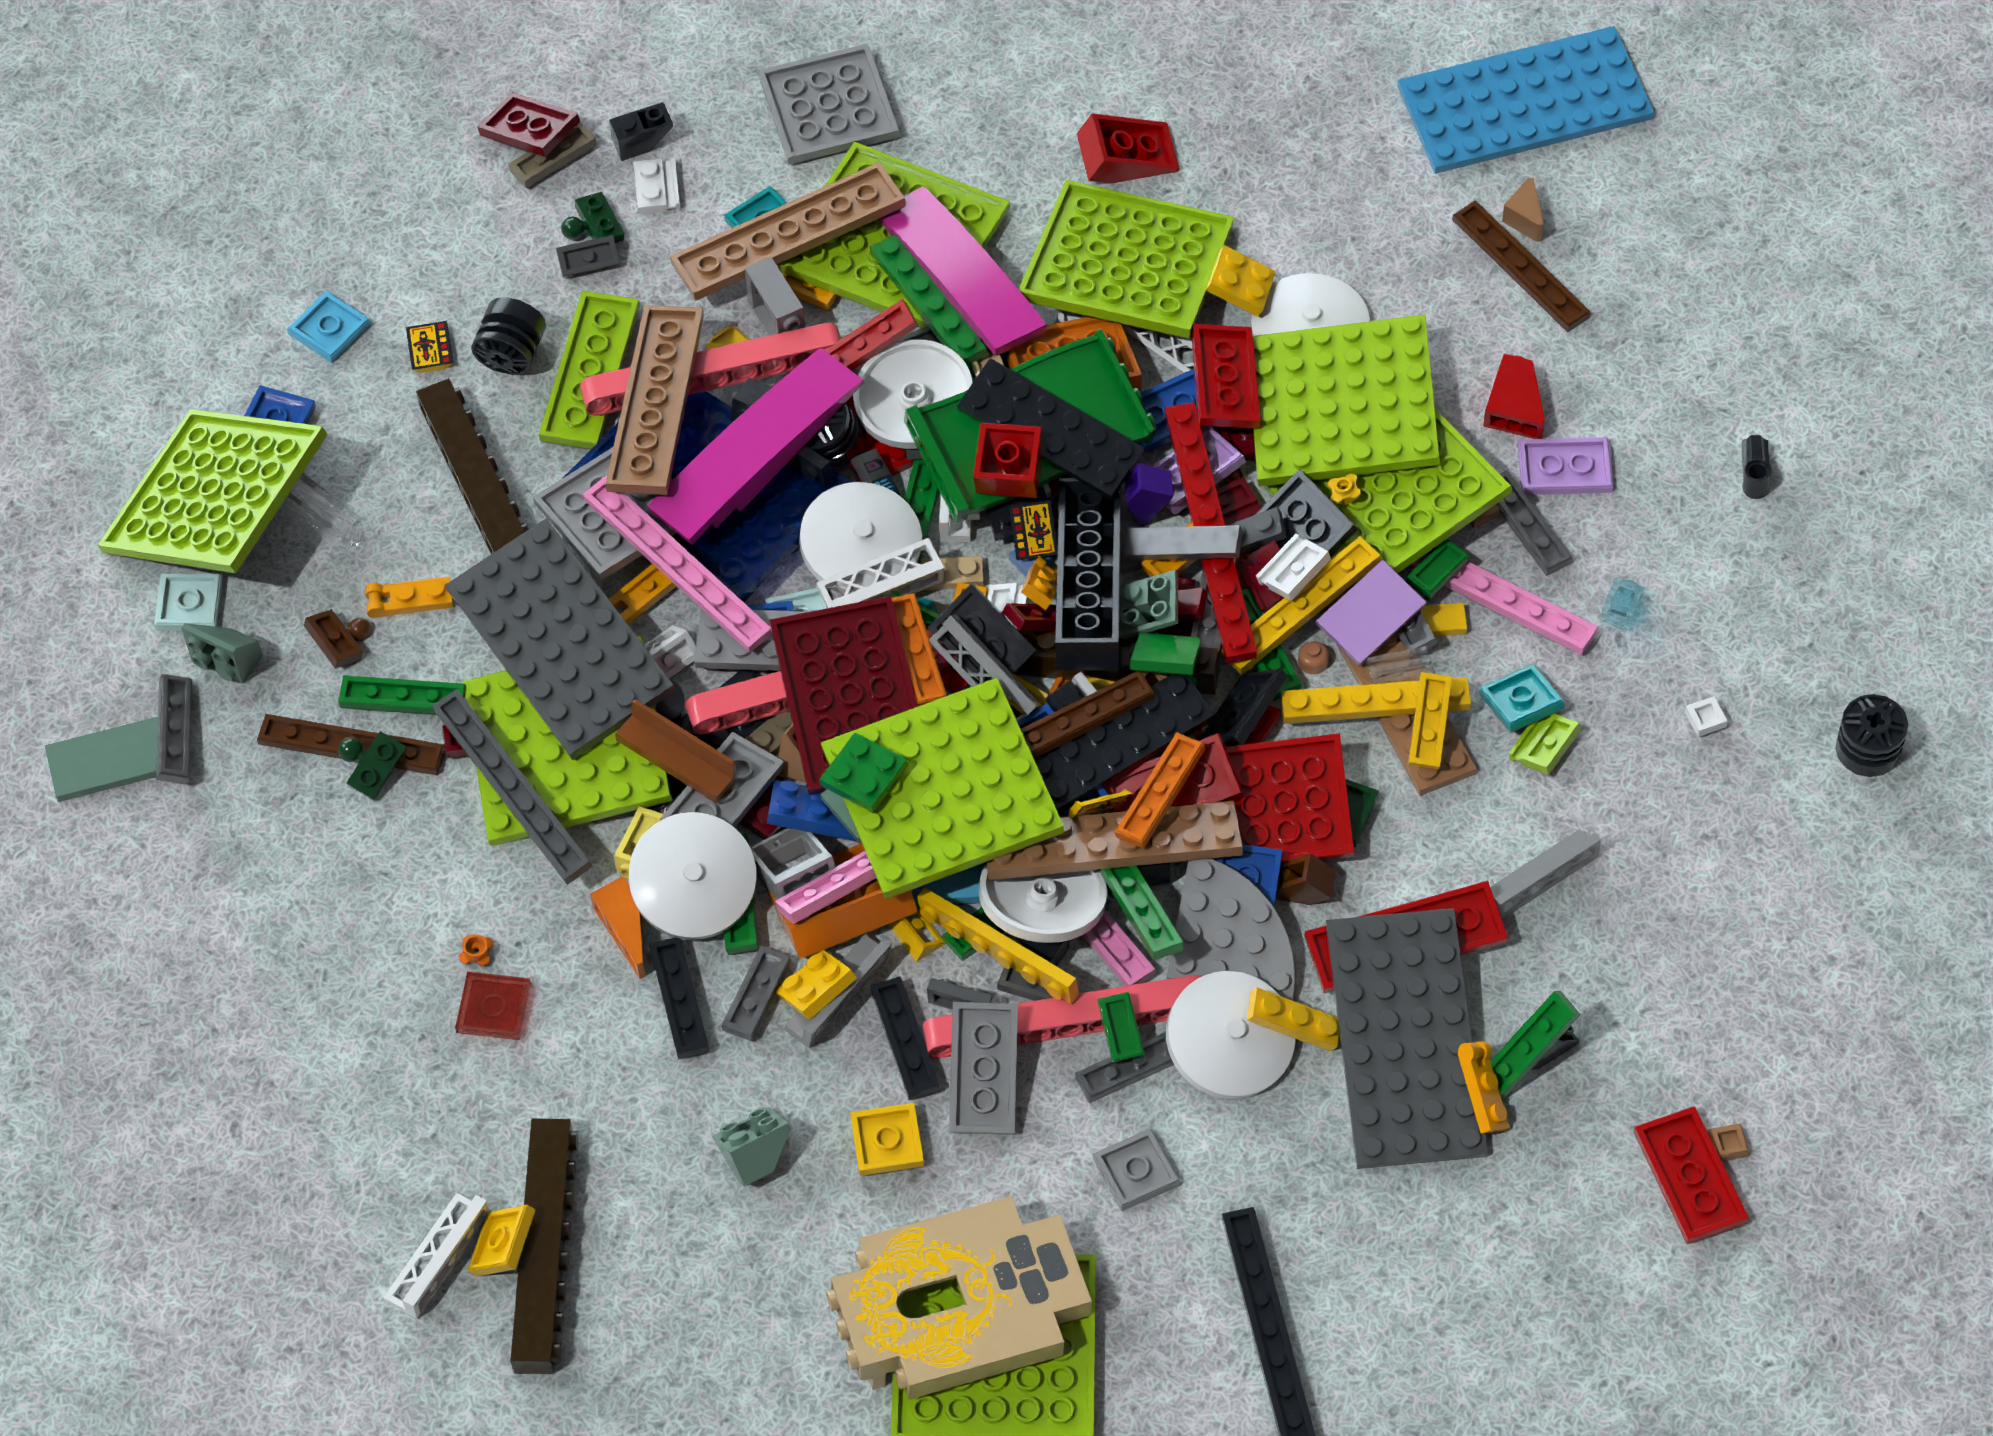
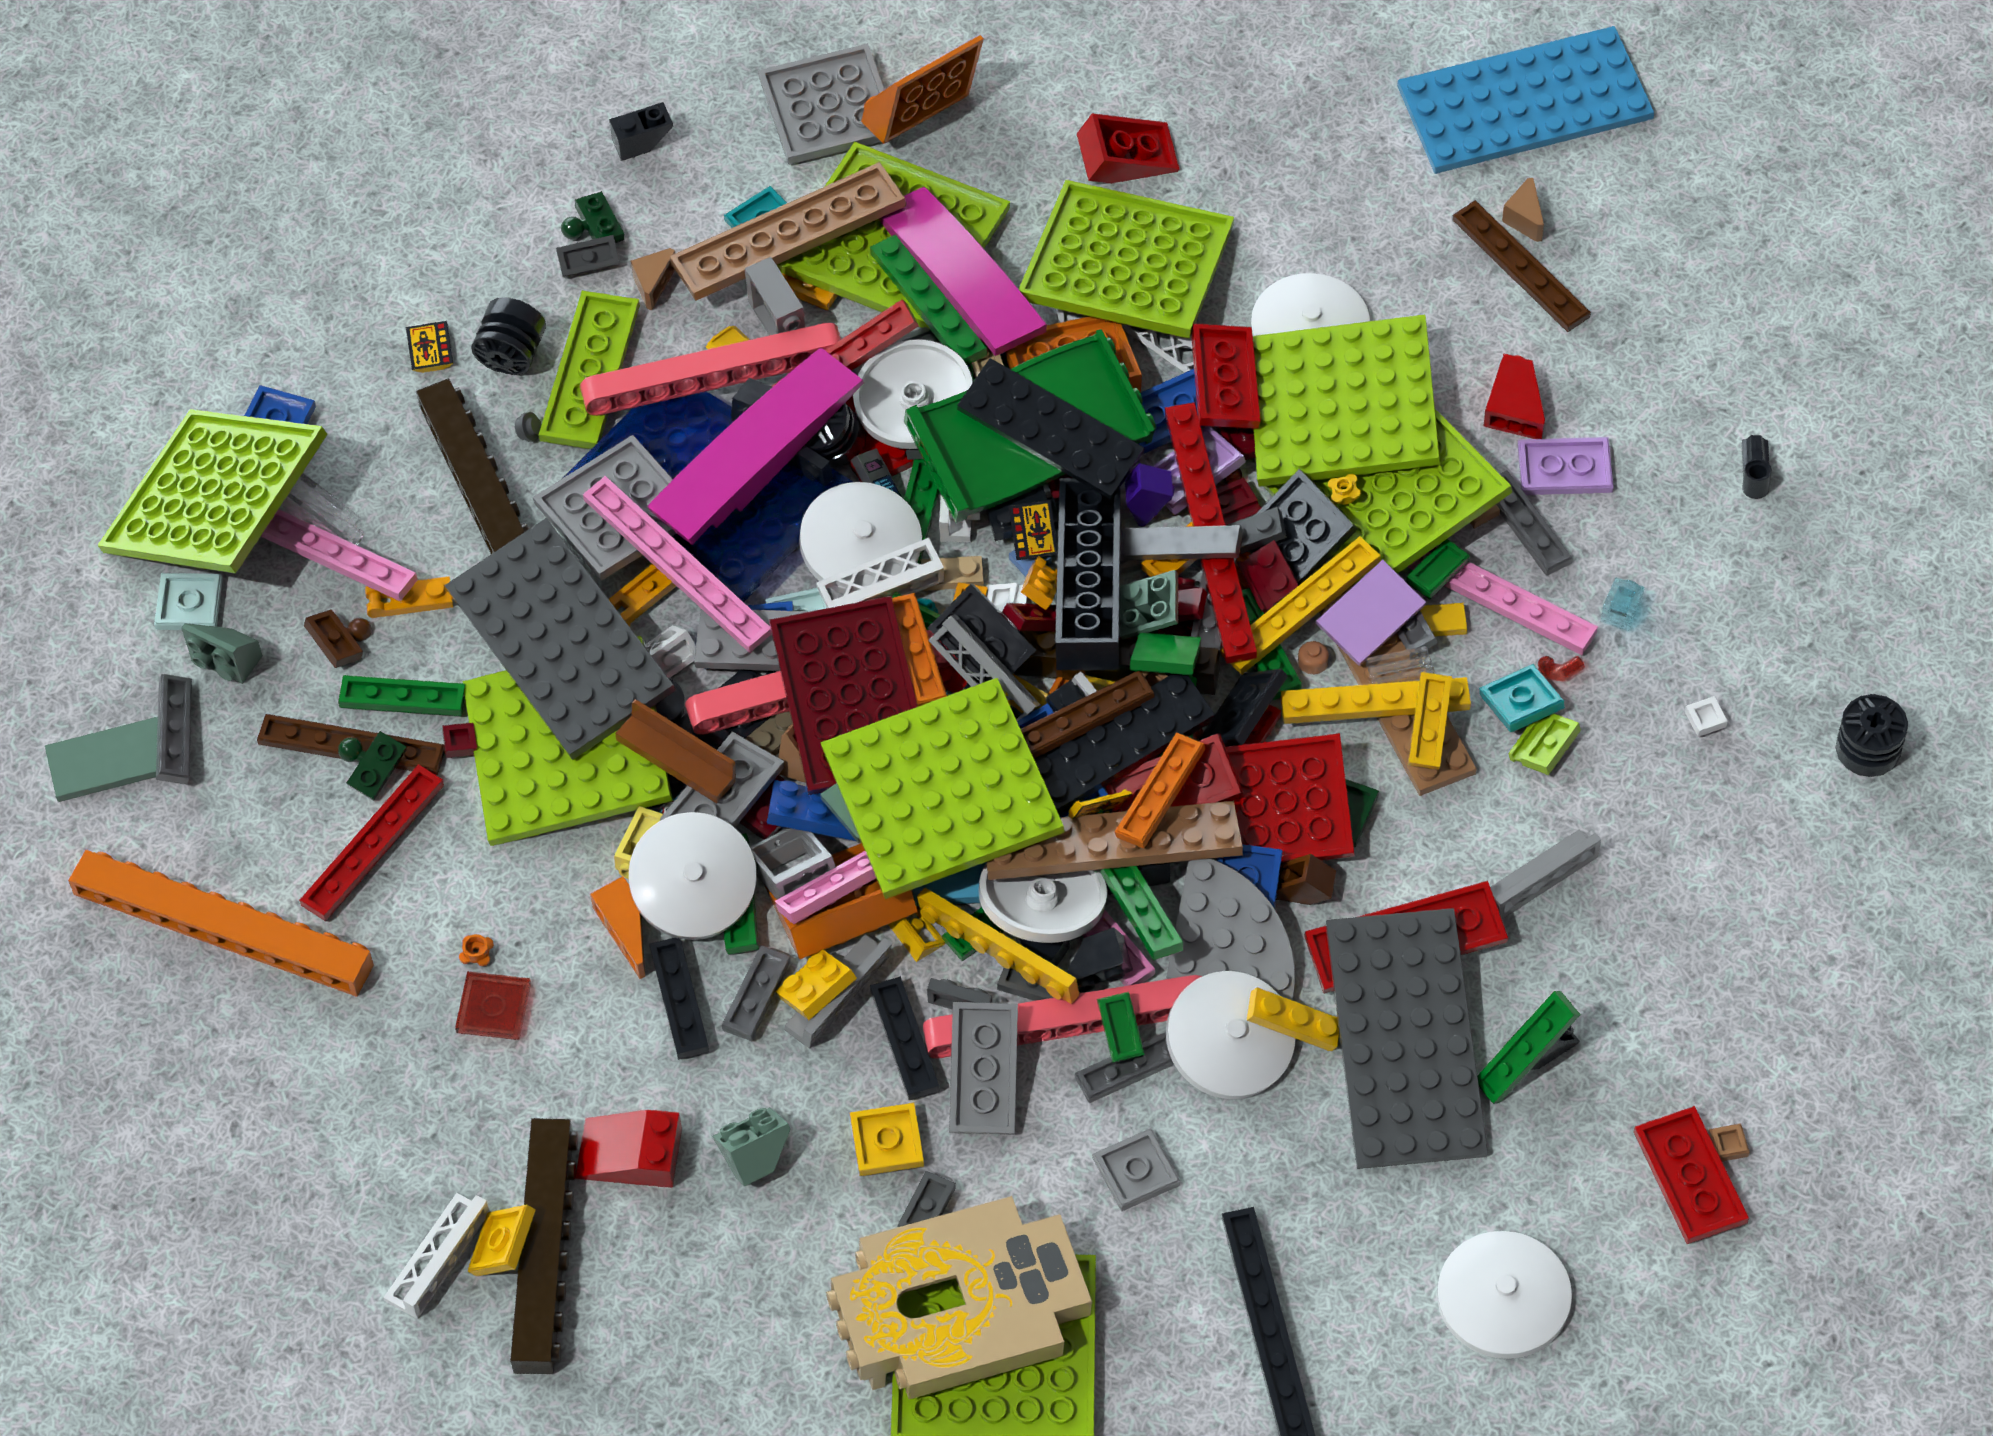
(222, 922): none -> orange brick
(329, 326): medium azure tile -> none
(340, 555): none -> bright pink plate
(371, 842): none -> red plate
(512, 787): dark grey plate -> none
(528, 124): dark red plate -> none
(528, 427): none -> dark grey plate
(534, 167): dark tan plate -> none
(631, 1148): none -> red slope
(652, 275): none -> medium nougat slope
(655, 400): medium nougat plate -> none
(656, 185): white plate -> none
(864, 772): green plate -> none
(923, 92): none -> orange slope
(928, 1199): none -> dark grey plate
(1008, 460): red slope -> none
(1100, 959): none -> black slope
(1241, 280): yellow plate -> none
(1293, 567): white plate -> none
(1483, 1086): light orange plate -> none
(1504, 1294): none -> white dish
(1559, 672): none -> clear red arm

